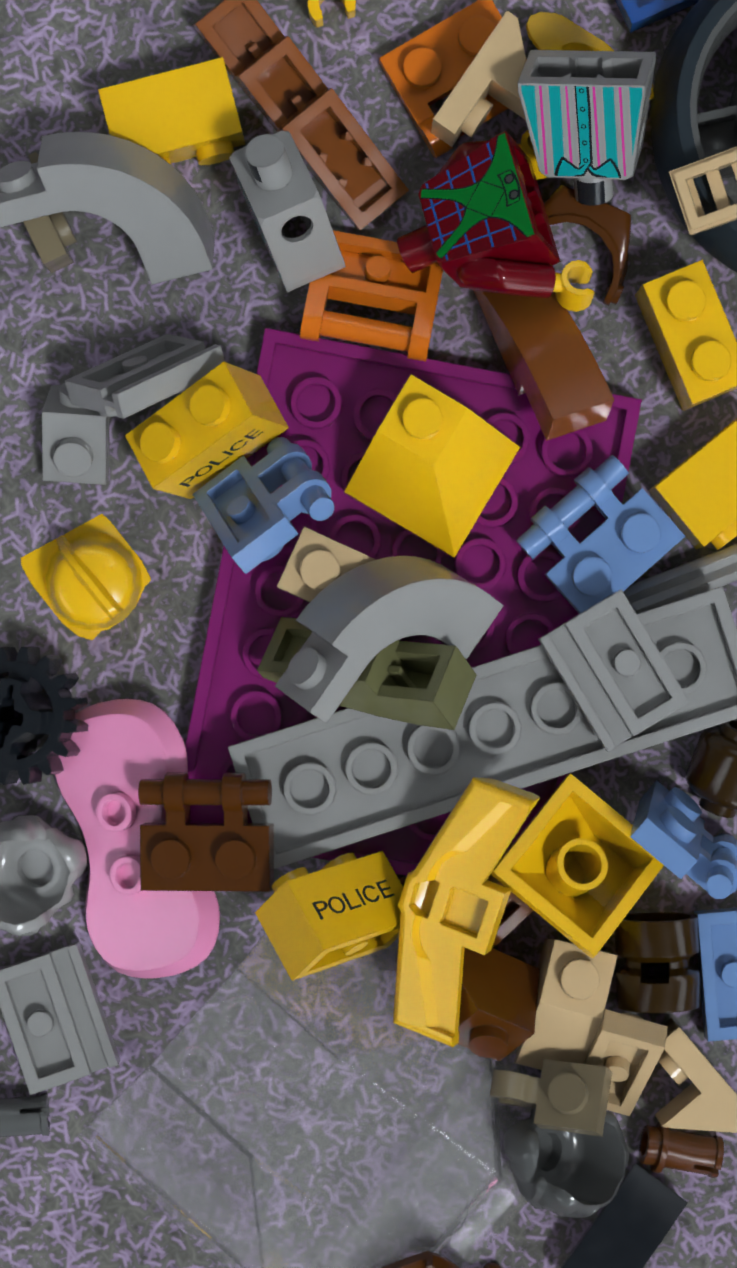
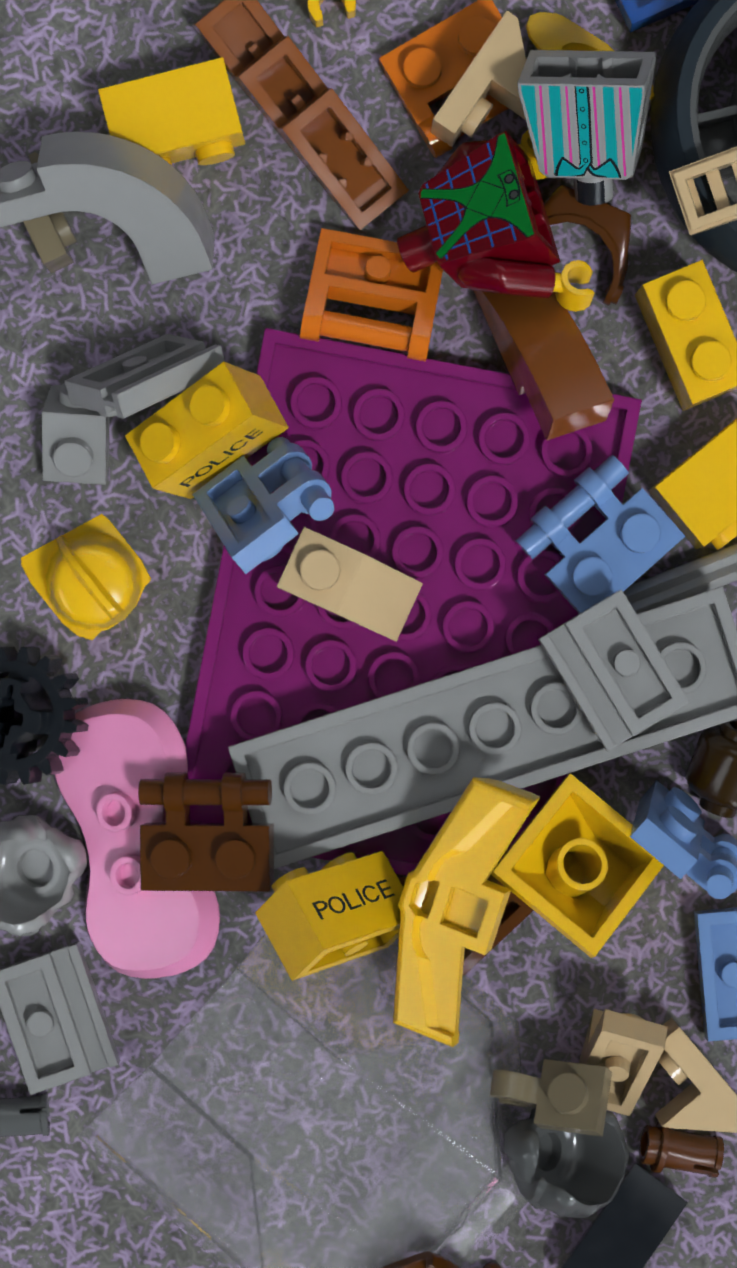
(275, 191): light grey torso -> none
(372, 610): light grey arch -> none
(401, 683): olive slope -> none
(432, 466): yellow slope -> none
(496, 1003): reddish brown slope -> none
(569, 1004): tan slope -> none
(657, 939): dark brown wheel -> none

